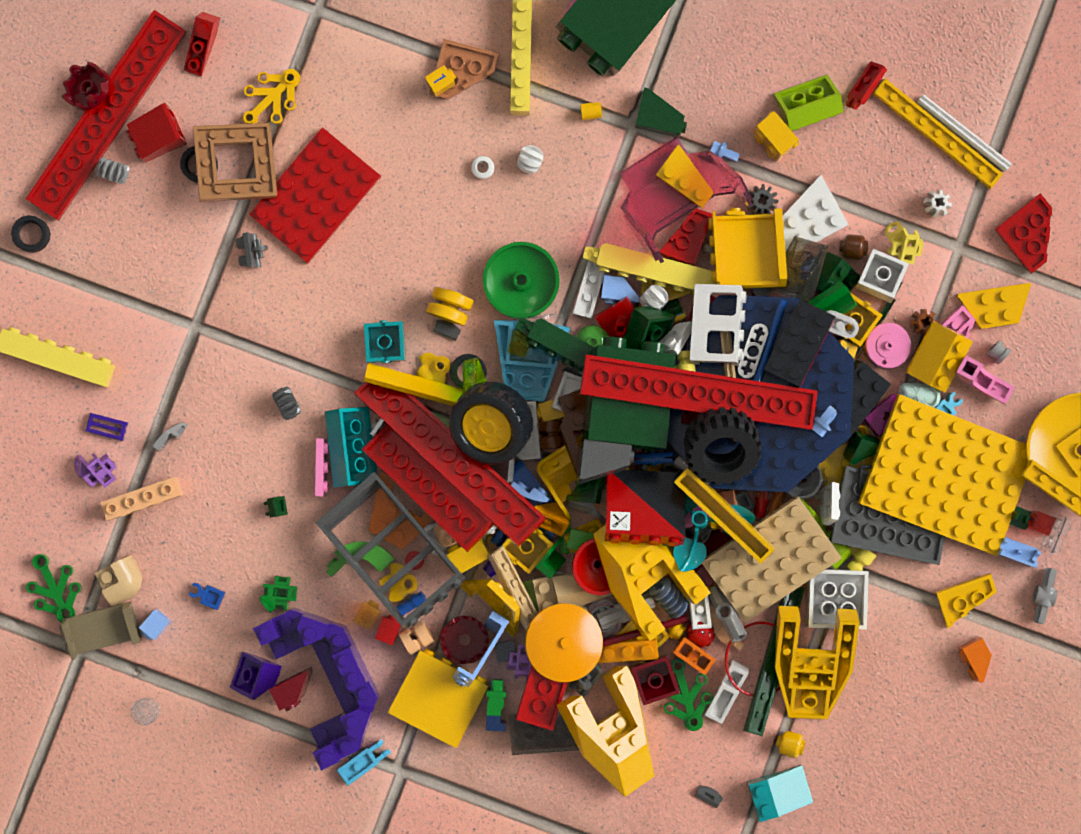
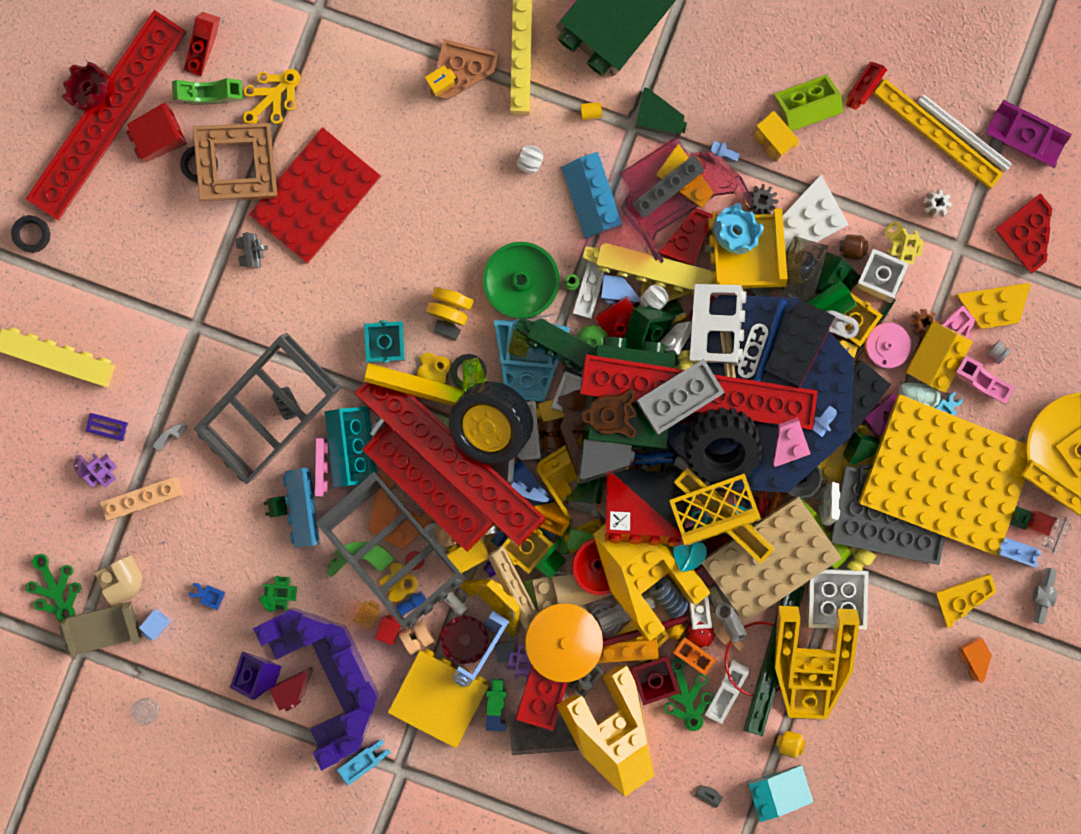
(112, 170): light grey gear -> none
(207, 93): none -> bright green arch
(302, 507): none -> dark azure slope
(308, 365): none -> dark grey window
(453, 601): none -> white pin
(480, 159): white piece -> none
(571, 286): none -> bright green pin
(591, 195): none -> dark azure slope
(611, 413): none -> reddish brown tile
(668, 186): none -> dark grey brick
(680, 396): none -> light grey plate
(720, 526): none -> yellow fence
(746, 225): none -> medium azure plate
(790, 443): none -> bright pink wing
(1027, 133): none -> magenta piece

